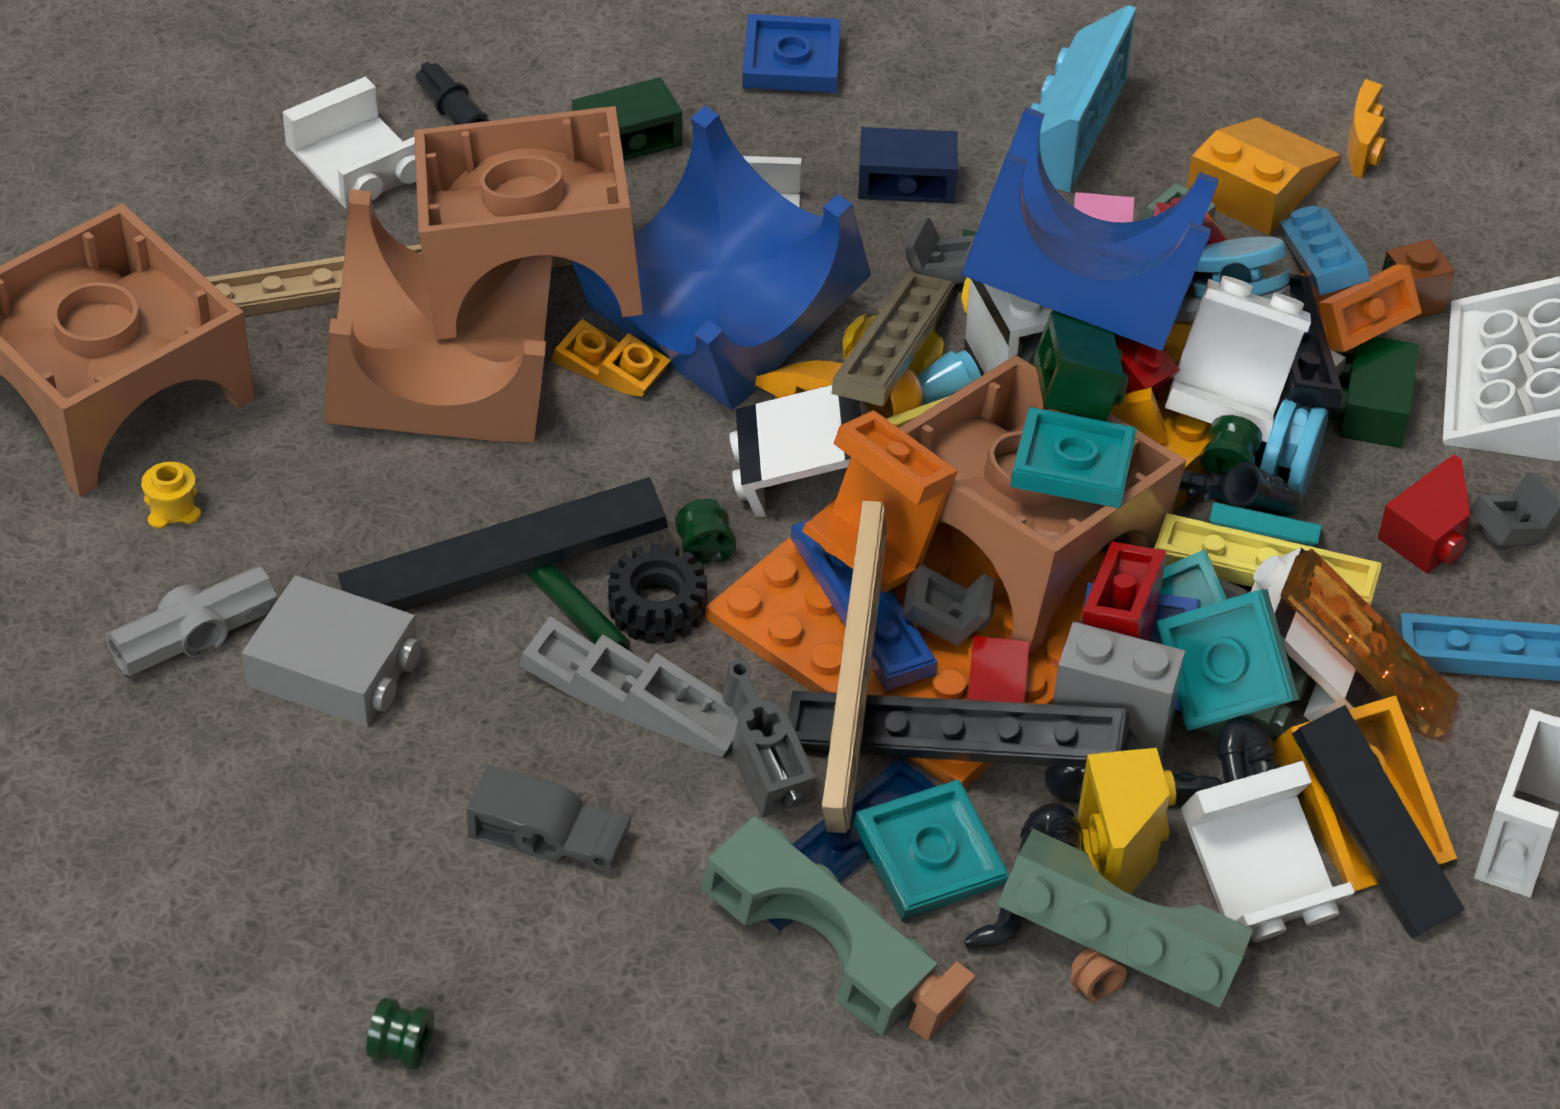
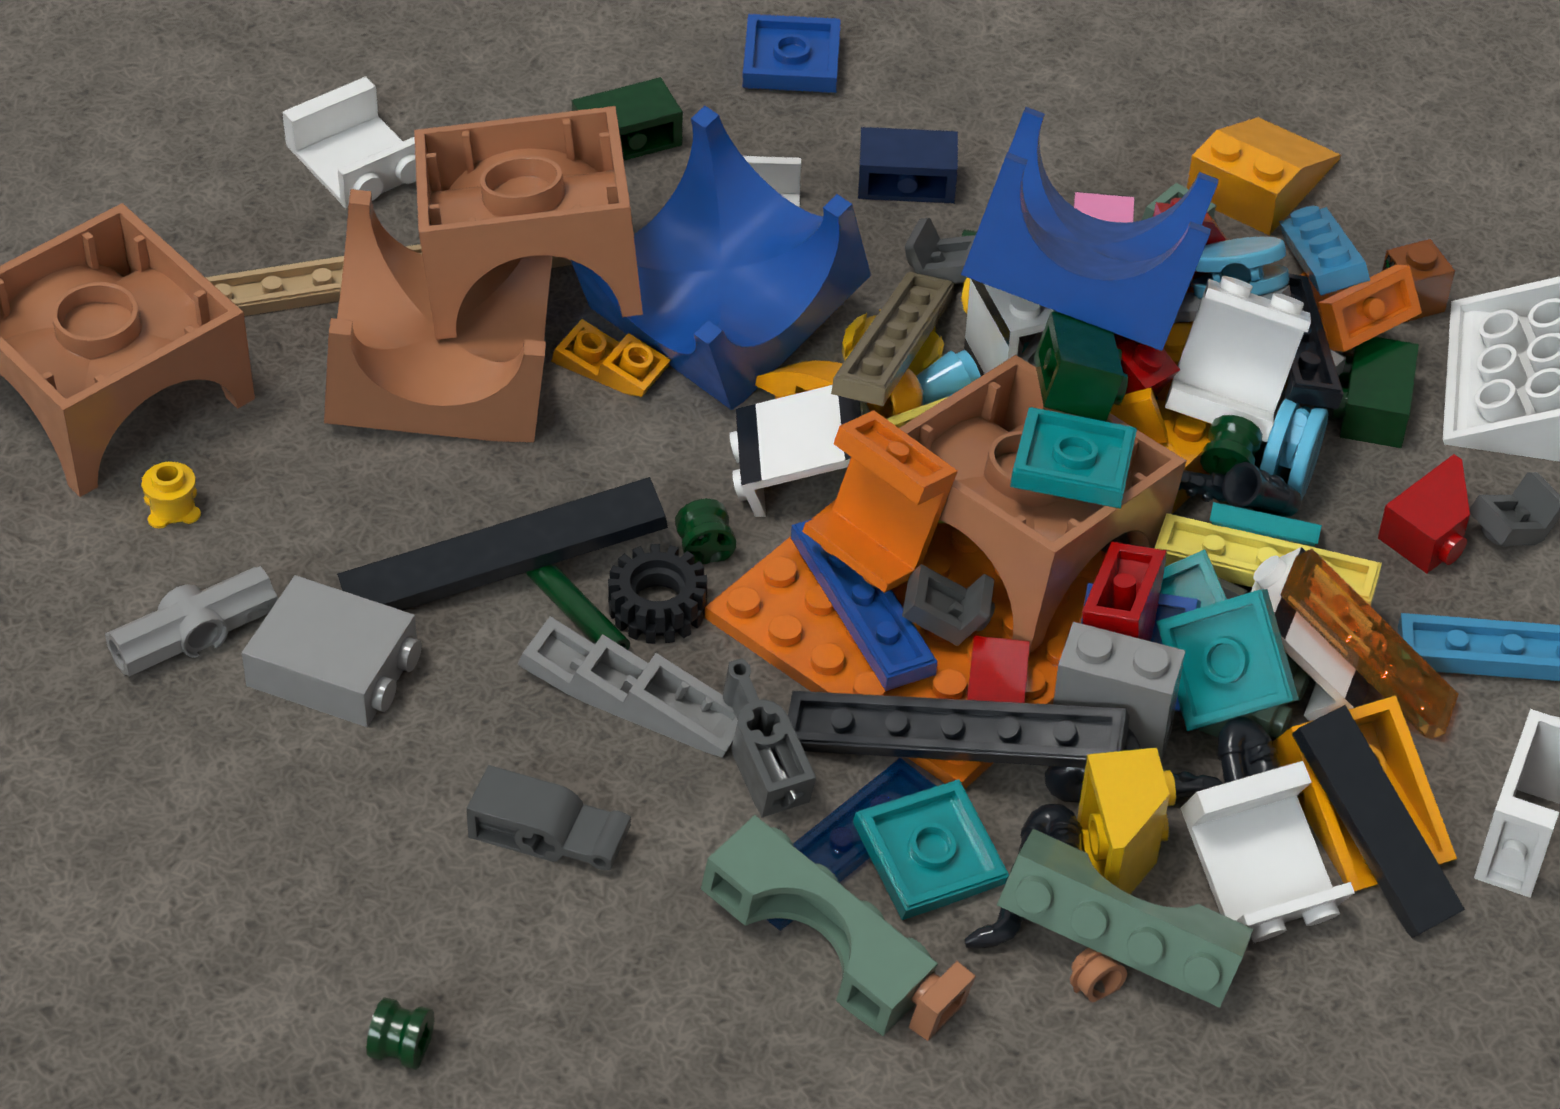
(449, 96): black axle -> none
(855, 668): tan tile -> none
(1083, 94): medium azure slope -> none
(1365, 138): light orange slope -> none

